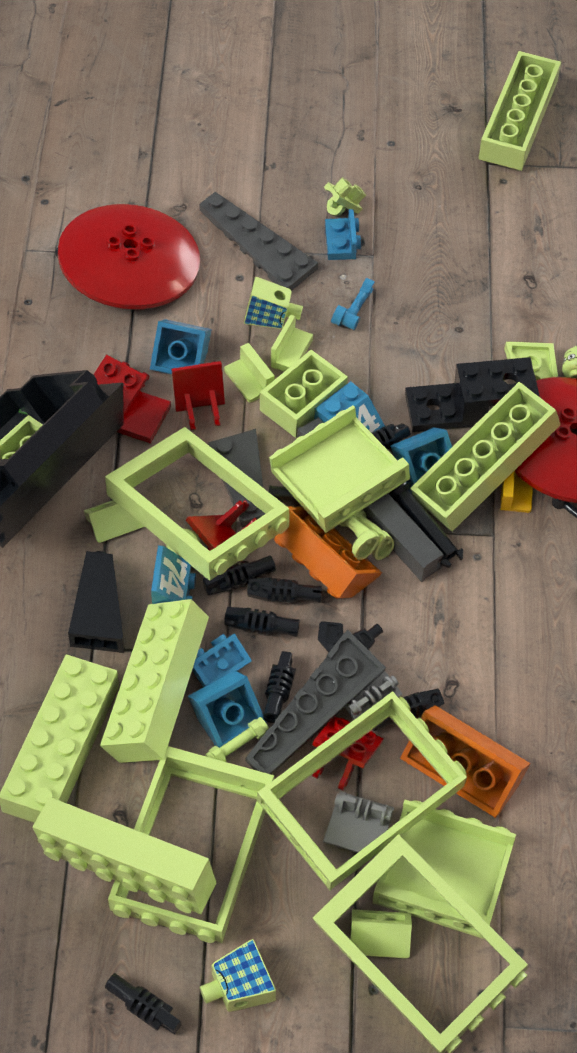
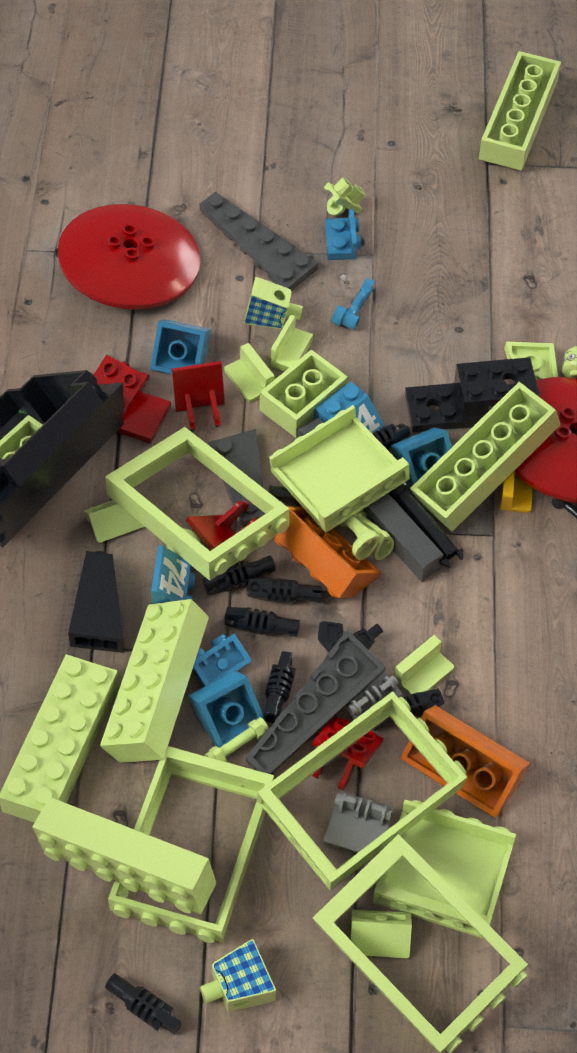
(423, 668): none -> yellowish green panel

